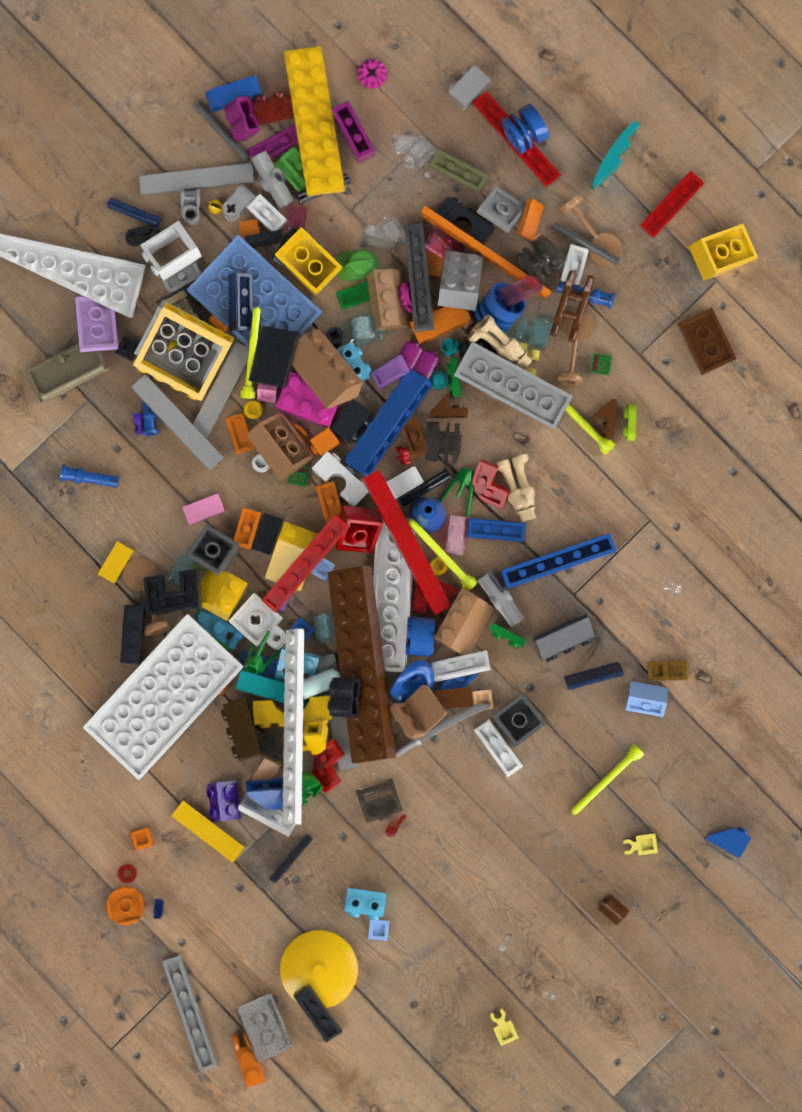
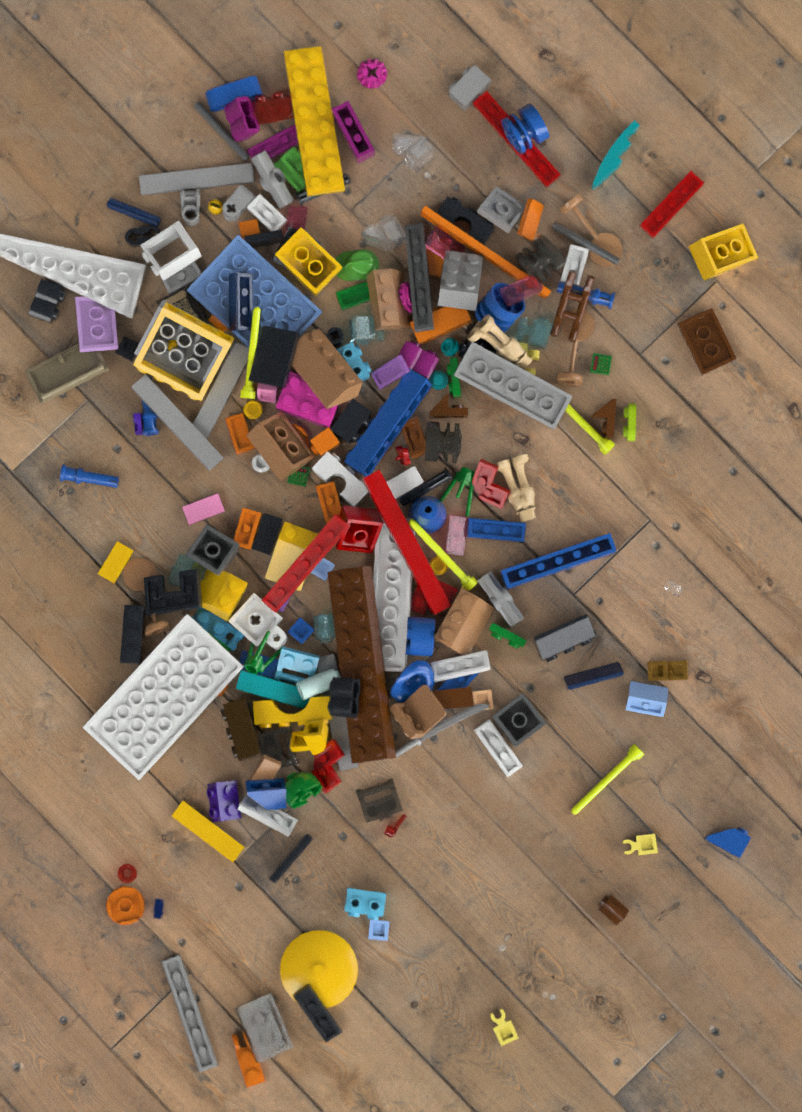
(46, 301): none -> black brick
(141, 838): orange tile -> none
(293, 727): white plate -> none
(458, 171): olive plate -> none

